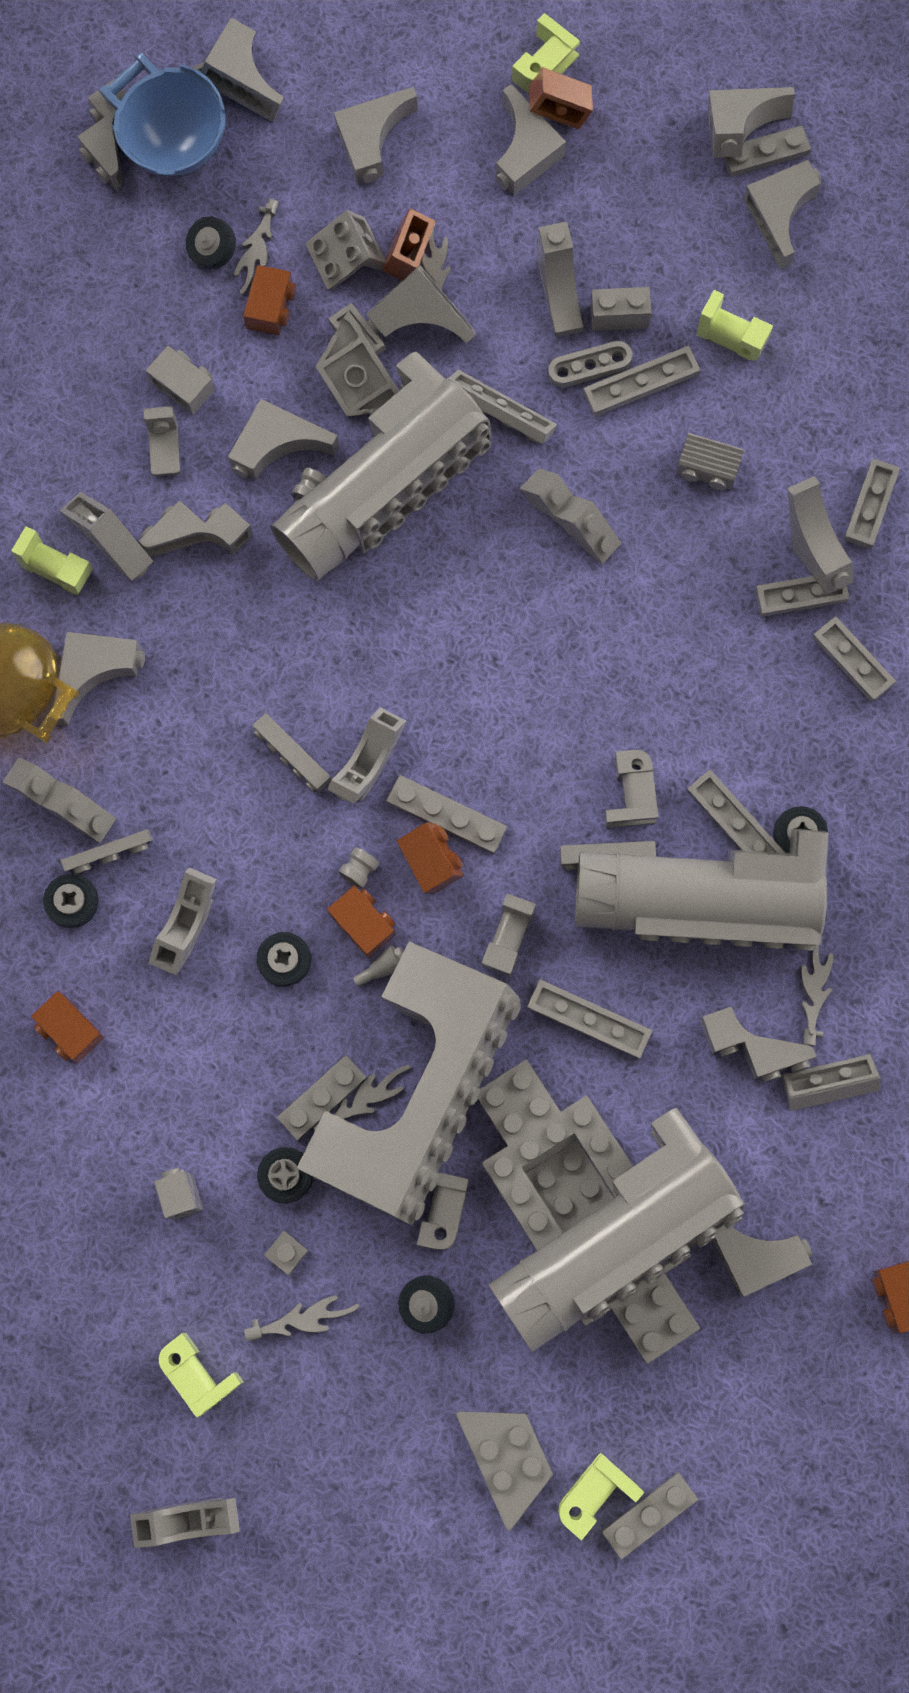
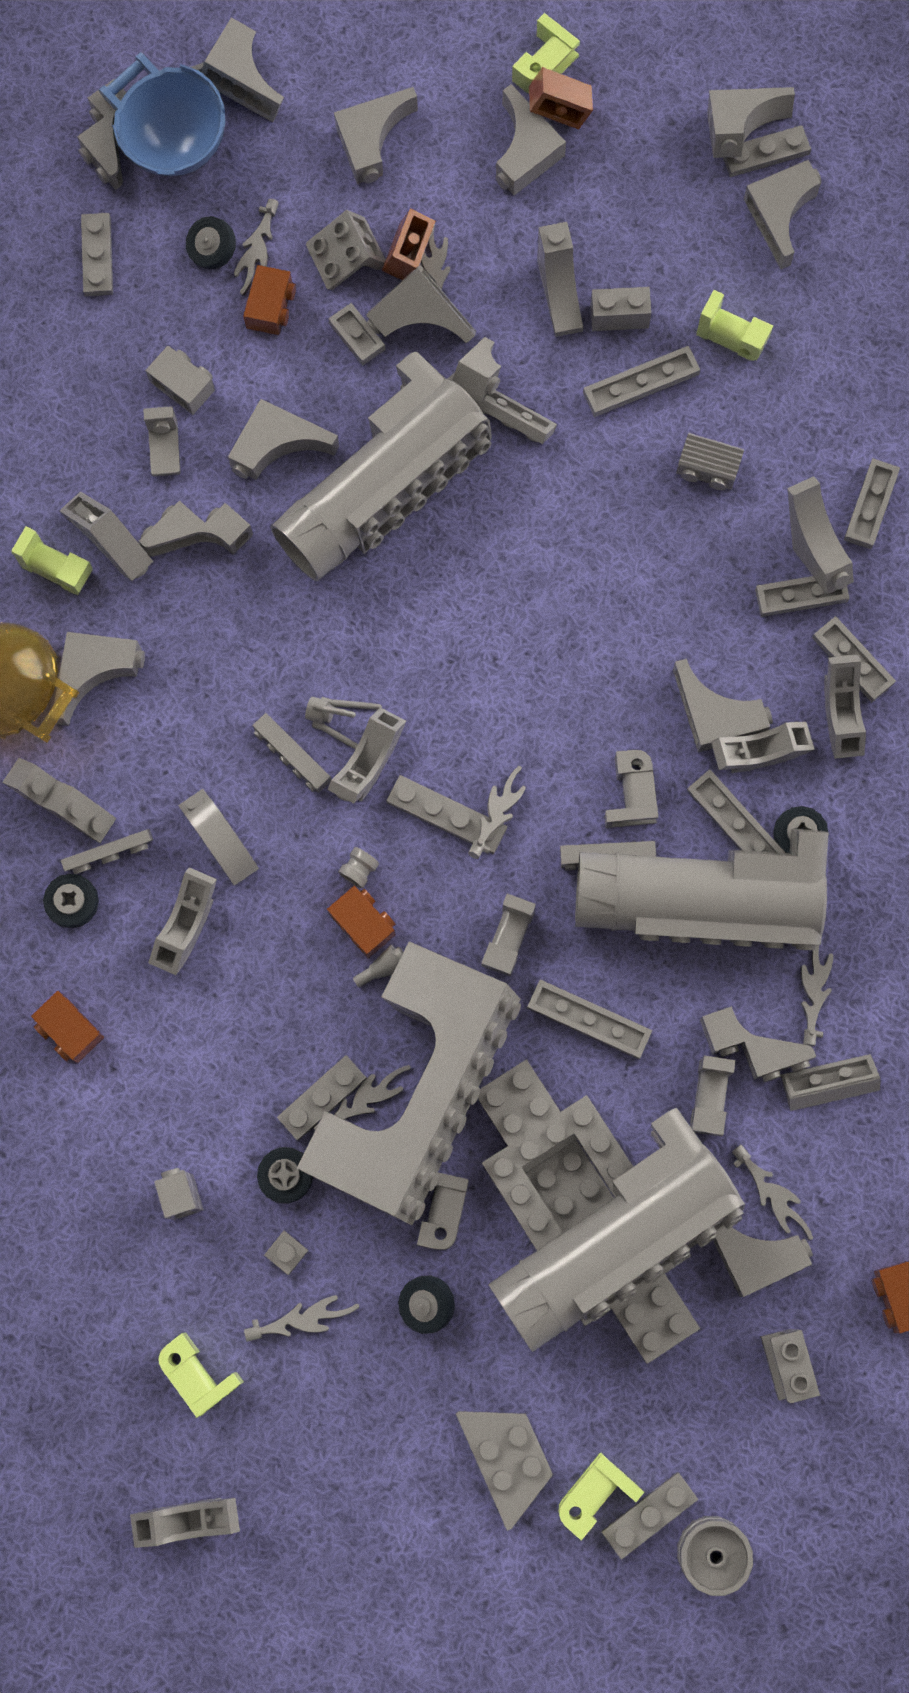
(97, 254): none -> light grey plate
(218, 837): none -> light grey arch
(290, 968): black wheel -> none
(309, 480): light grey wheel -> none
(323, 709): none -> light grey plant
(355, 371): light grey wing -> none
(431, 857): dark orange brick -> none
(478, 371): none -> light grey arch
(496, 807): none -> light grey piece
(574, 514): light grey arch -> none
(599, 356): light grey plate -> none
(708, 1111): none -> light grey piece
(715, 715): none -> light grey arch
(726, 1572): none -> light grey wheel
(763, 748): none -> light grey arch
(777, 1194): none -> light grey piece
(790, 1365): none -> light grey panel
(843, 706): none -> light grey arch

